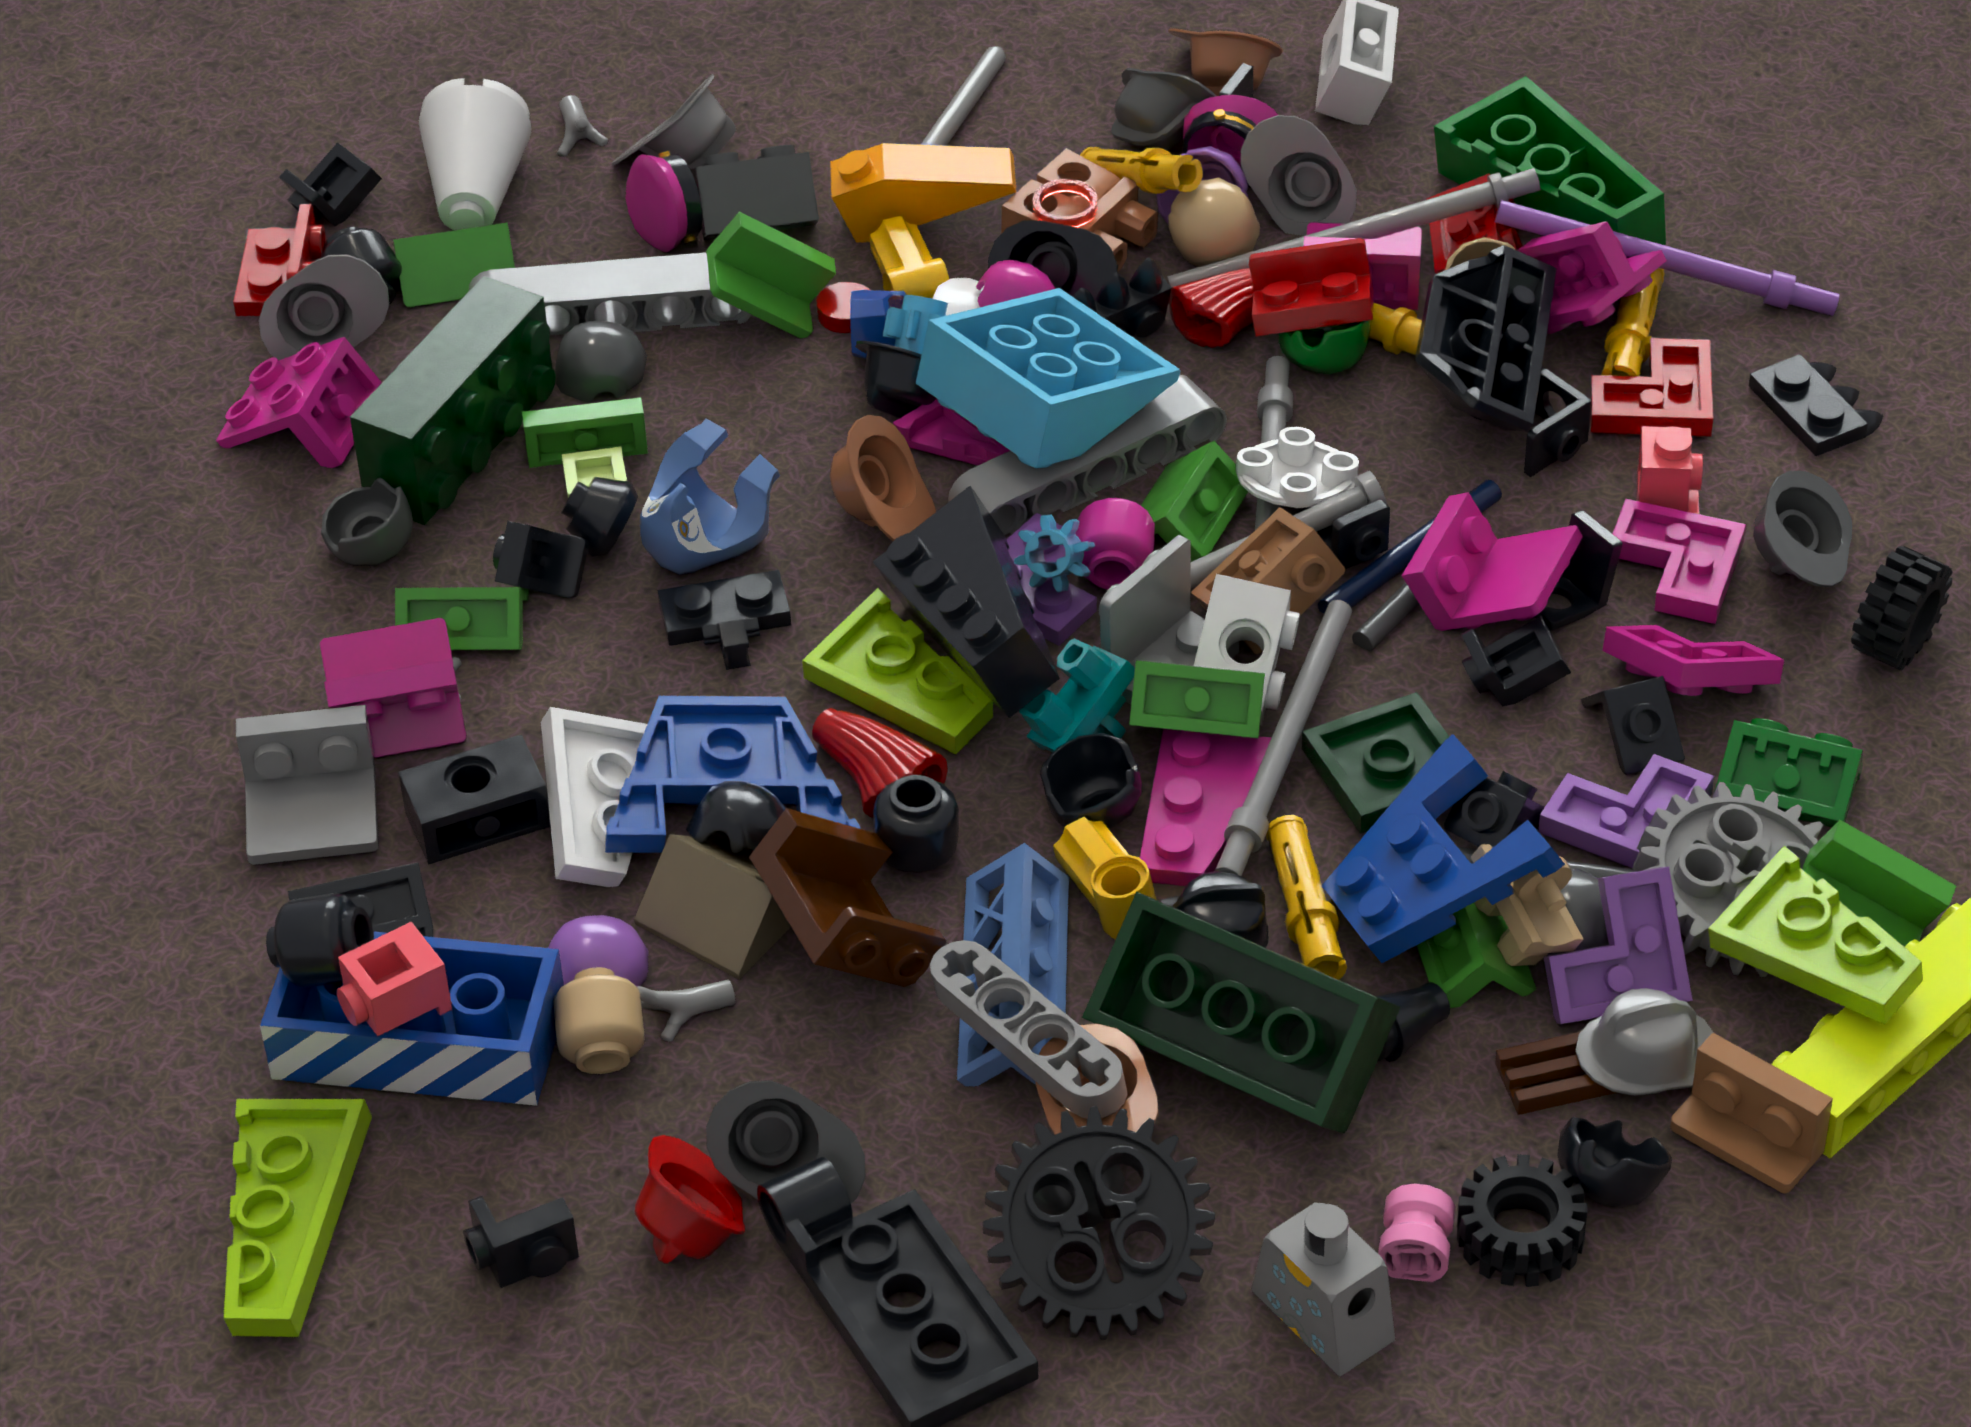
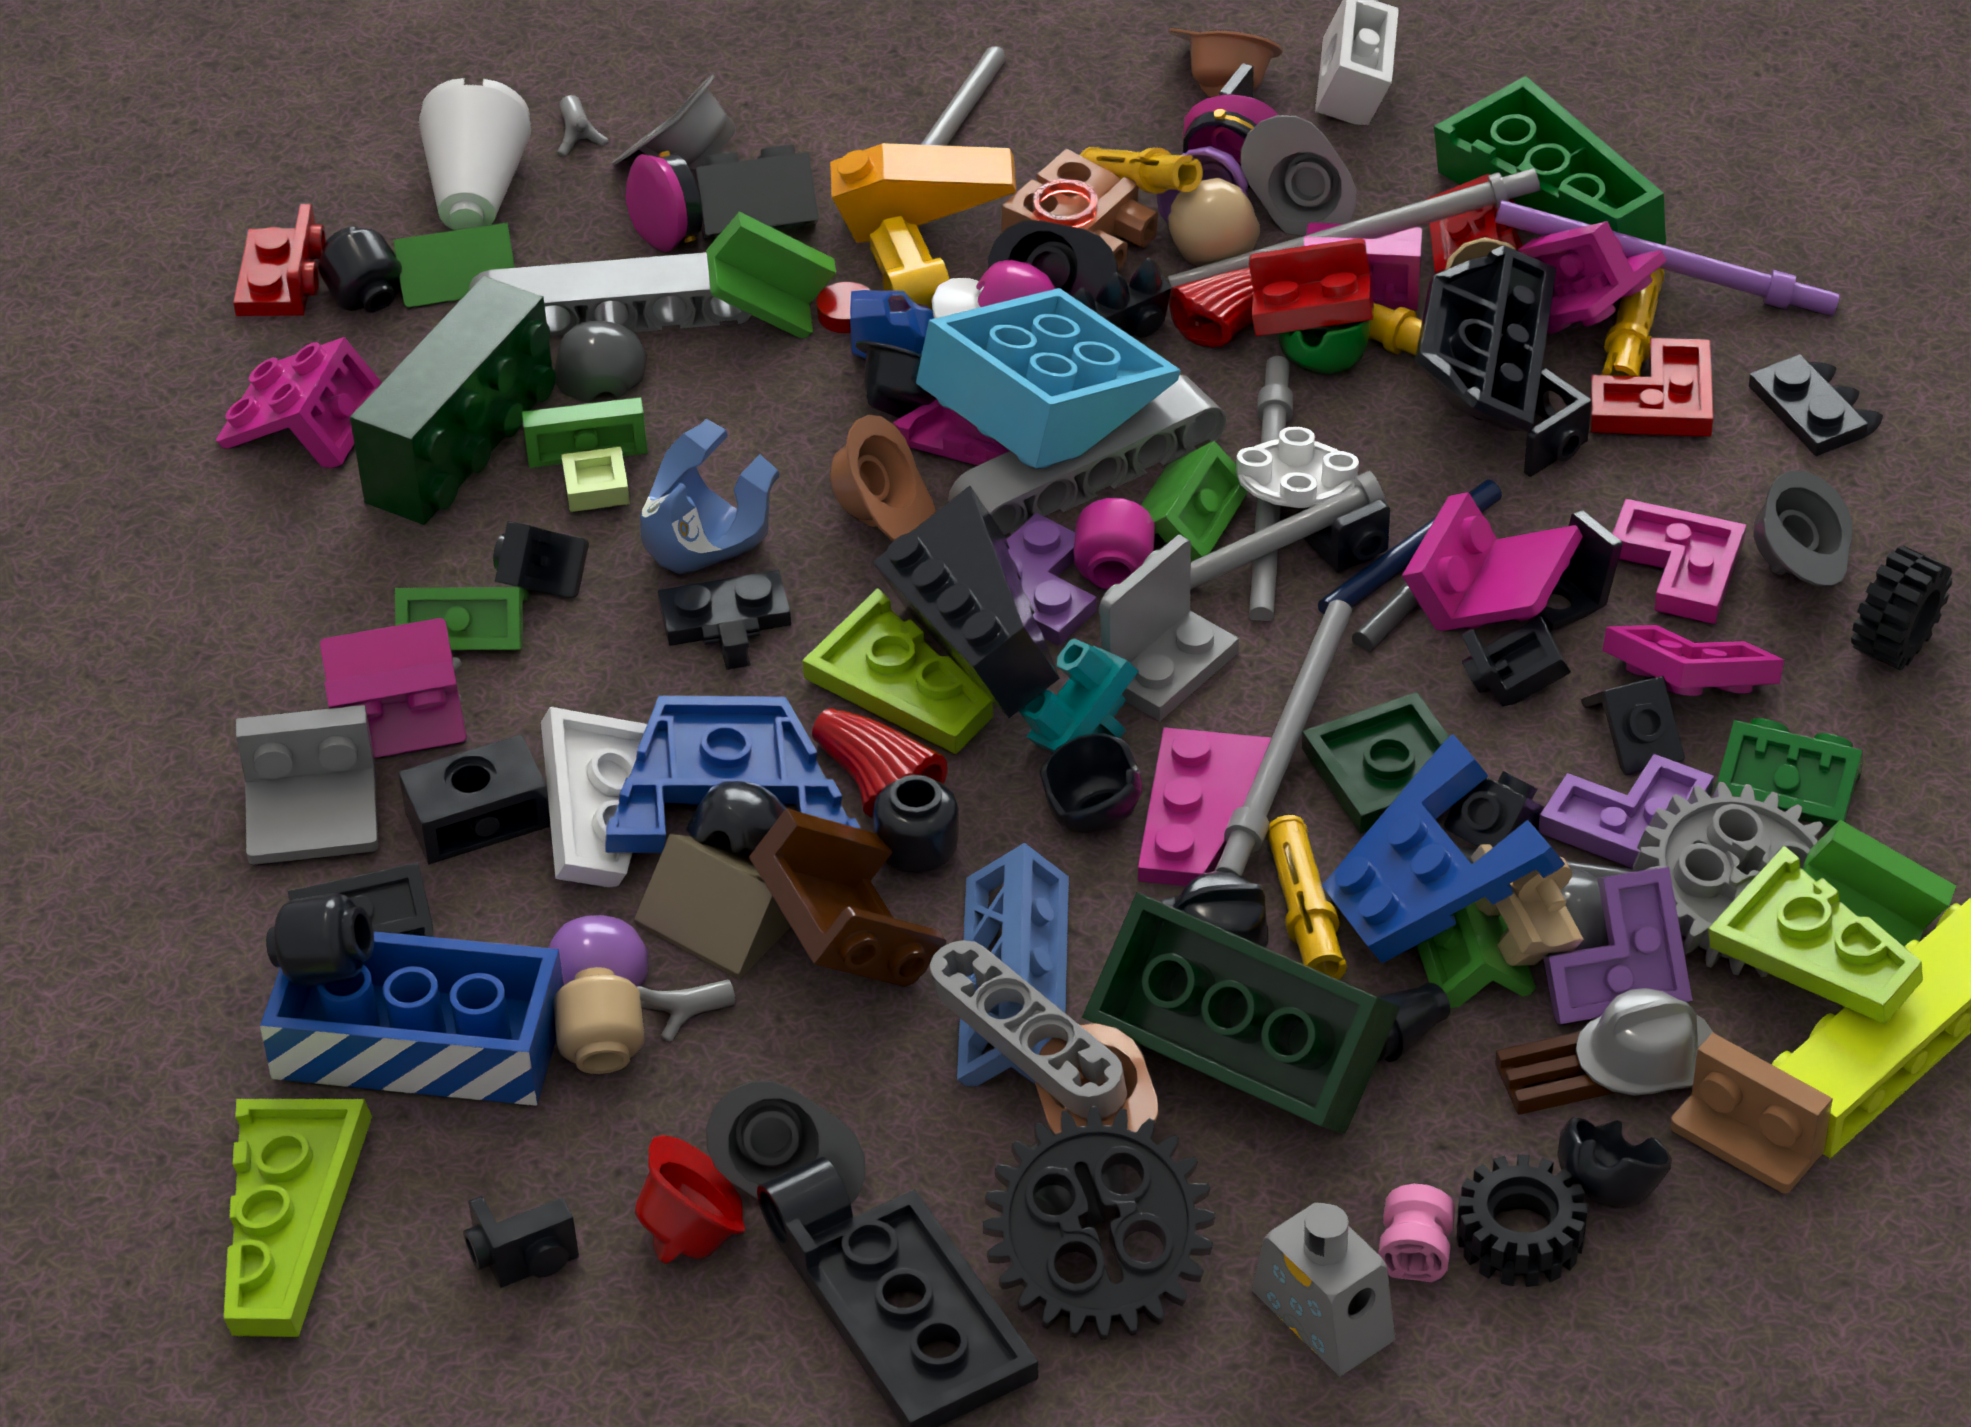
(324, 303): light grey piece -> none
(333, 186): black bracket -> none
(368, 524): dark grey hair -> none
(392, 980): coral brick -> none
(600, 512): black cone -> none
(911, 322): medium azure gear -> none
(1063, 566): medium azure gear -> none
(1102, 870): yellow piece -> none
(1154, 107): dark grey piece -> none
(1197, 699): bright green panel -> none
(1251, 613): white brick -> none
(1280, 555): medium nougat bracket -> none
(1668, 470): coral brick -> none

